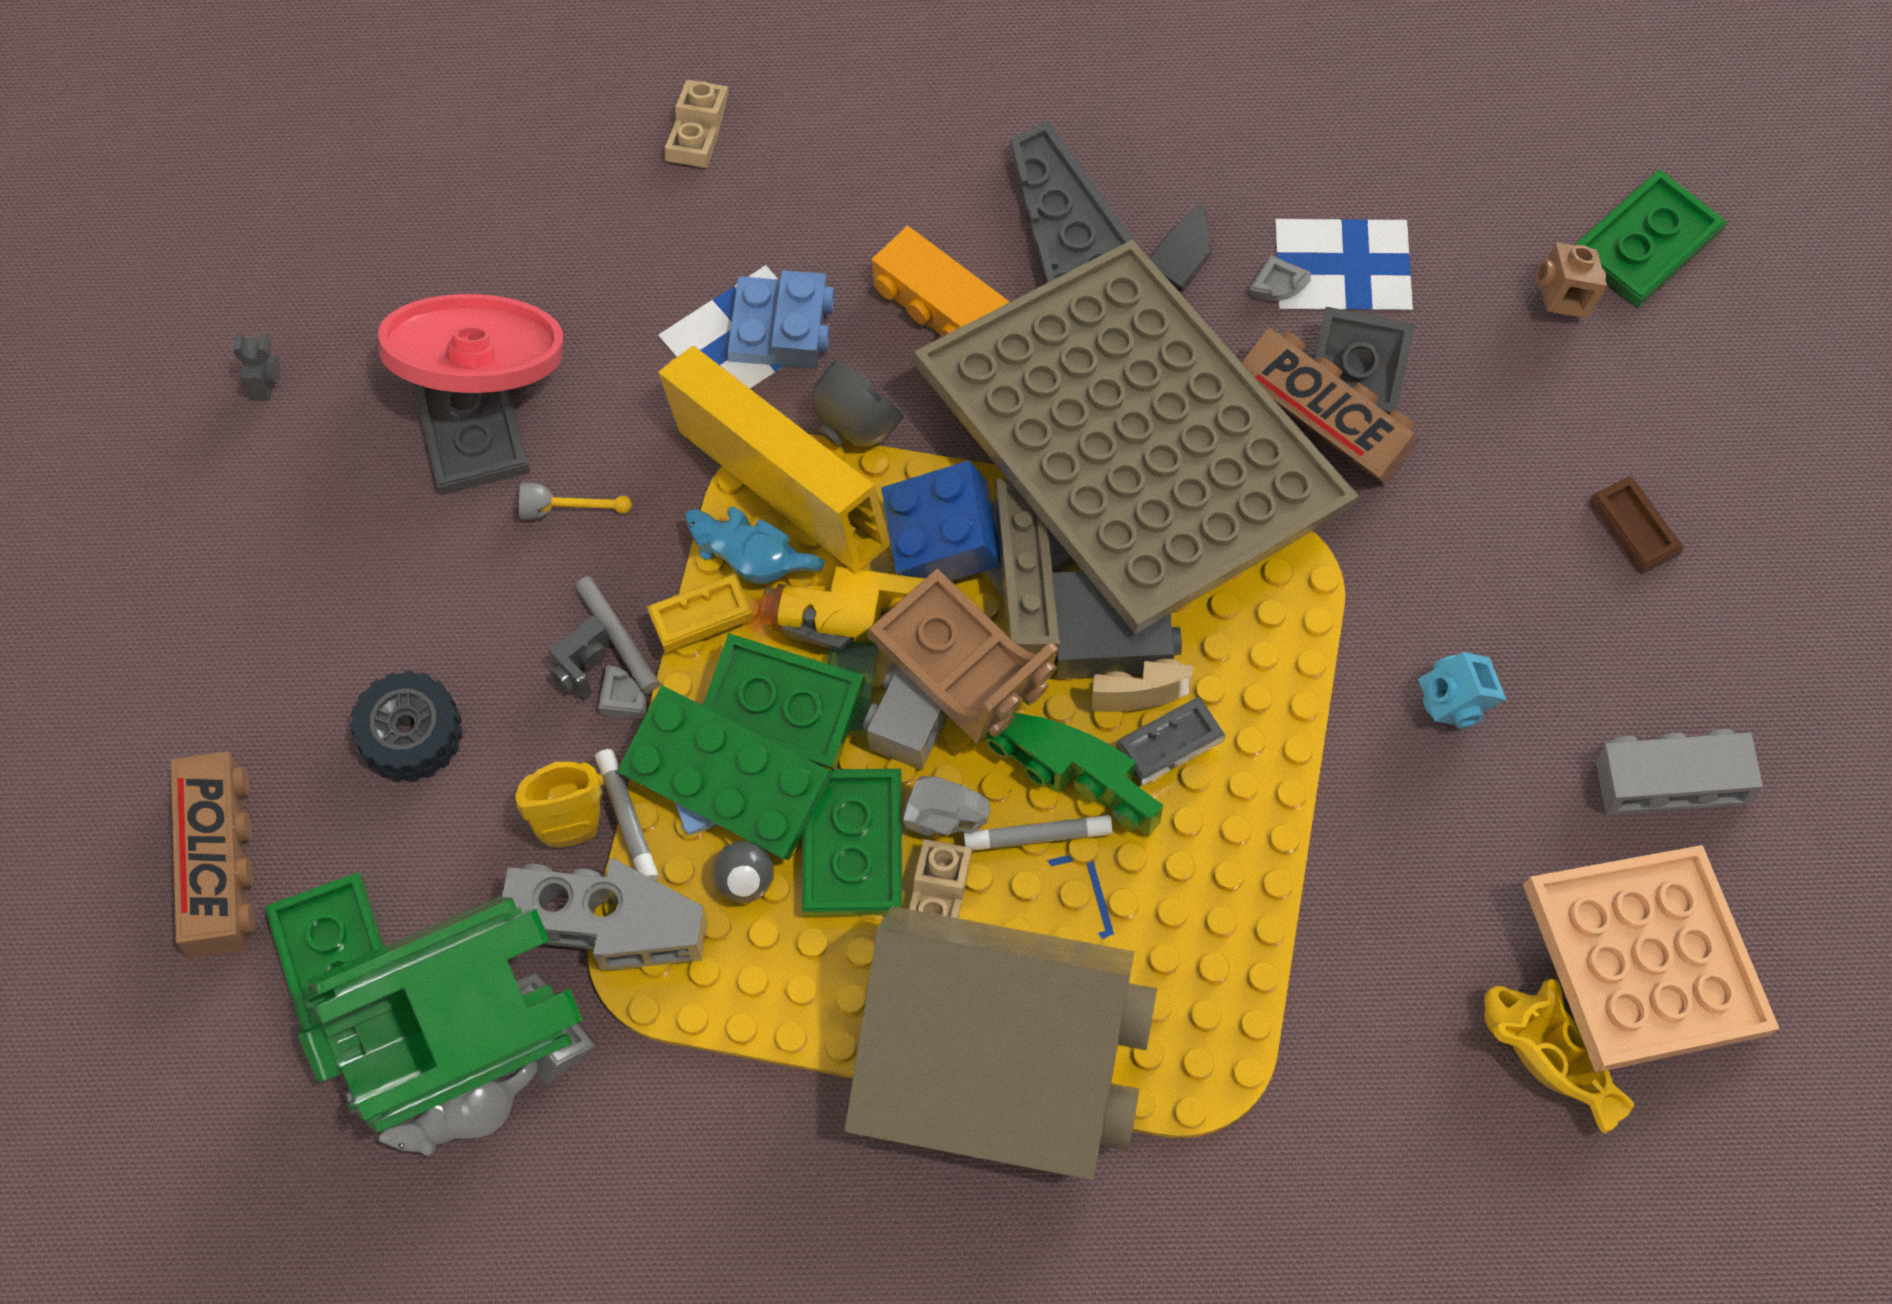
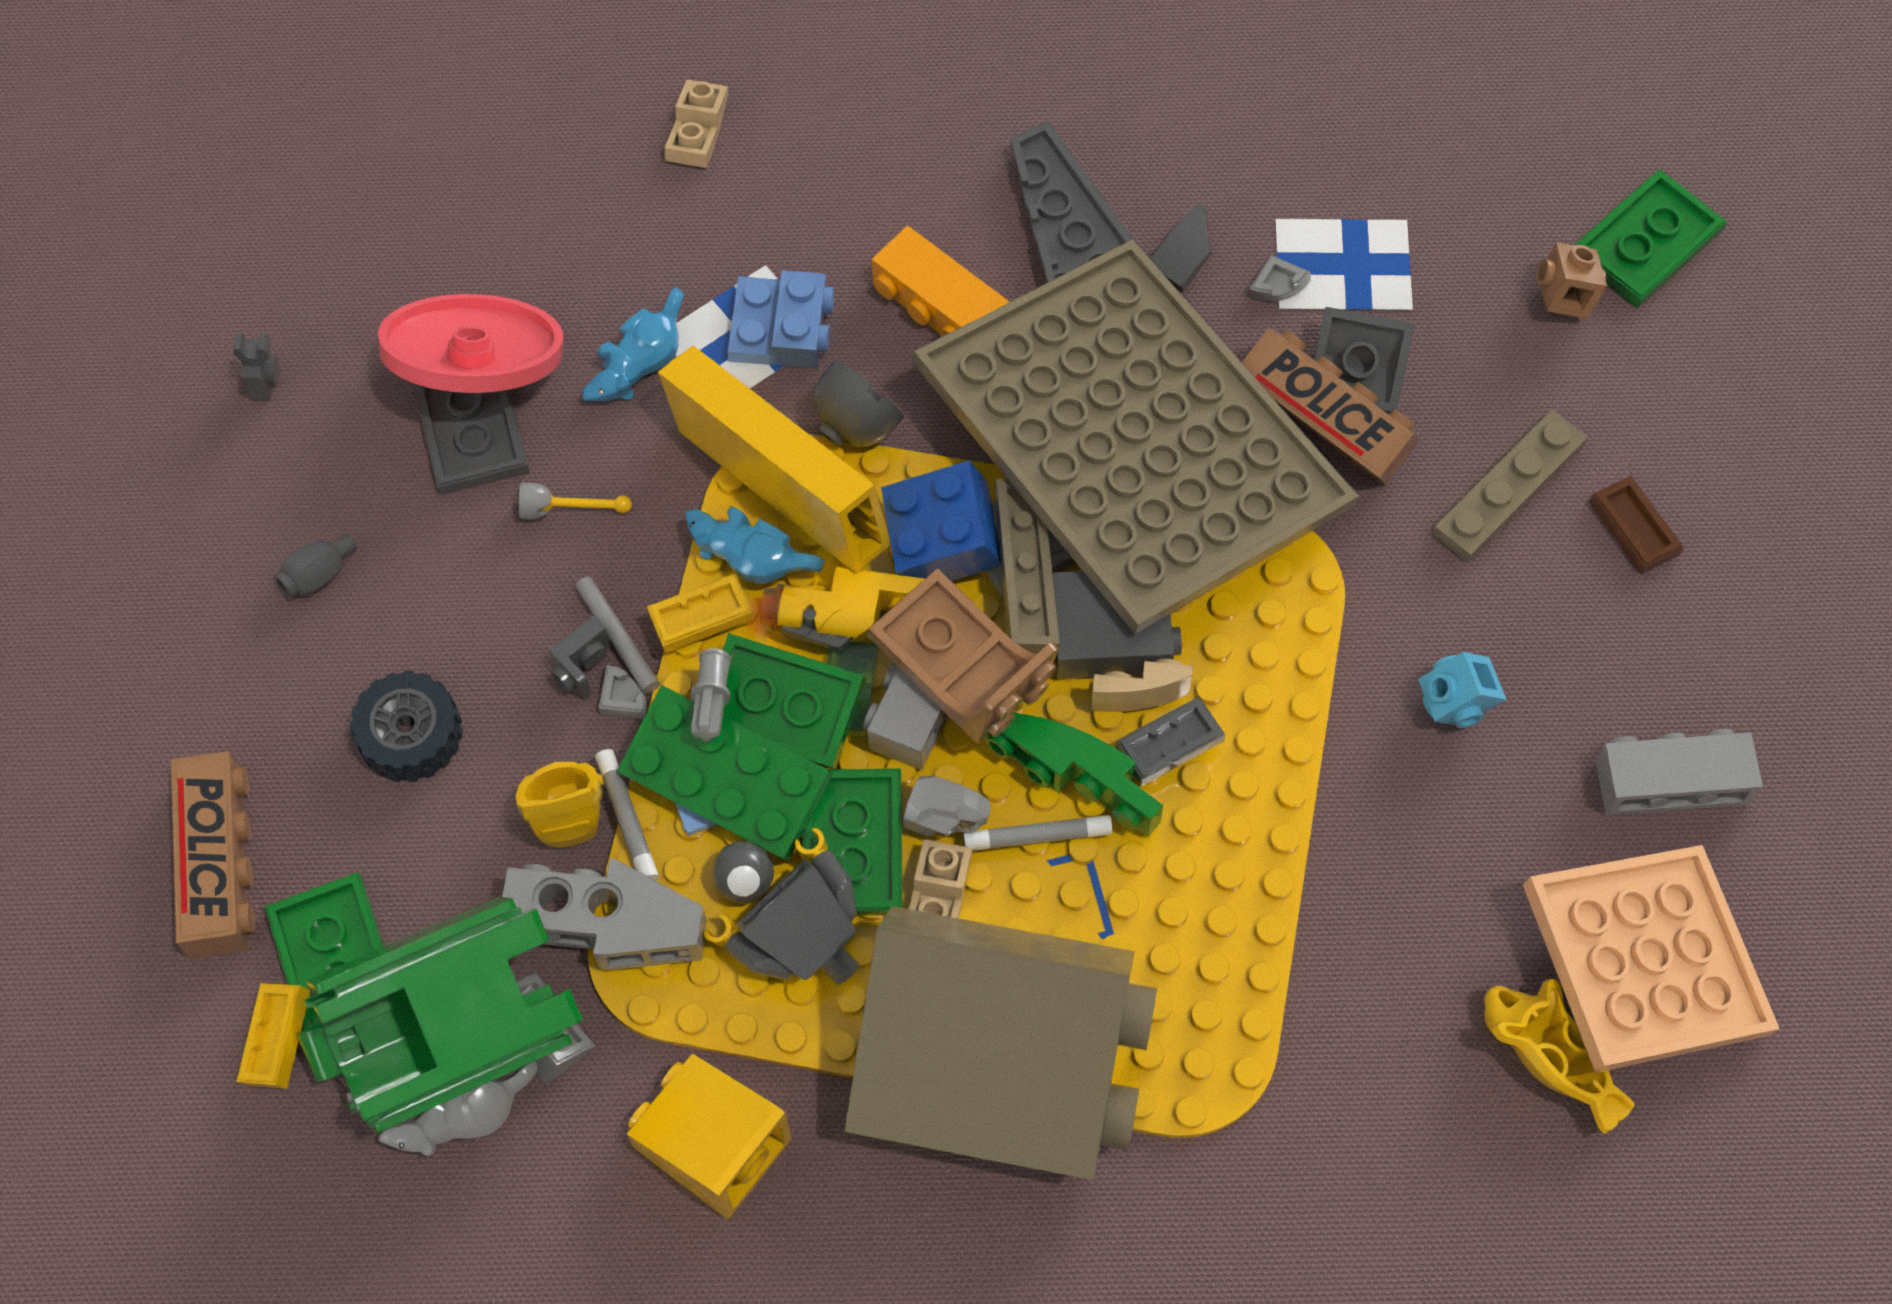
(273, 1036): none -> yellow plate
(313, 566): none -> dark grey plant
(648, 345): none -> dark azure animal
(710, 694): none -> light grey axle
(710, 1133): none -> yellow slope
(798, 922): none -> dark grey torso
(1509, 486): none -> dark tan plate

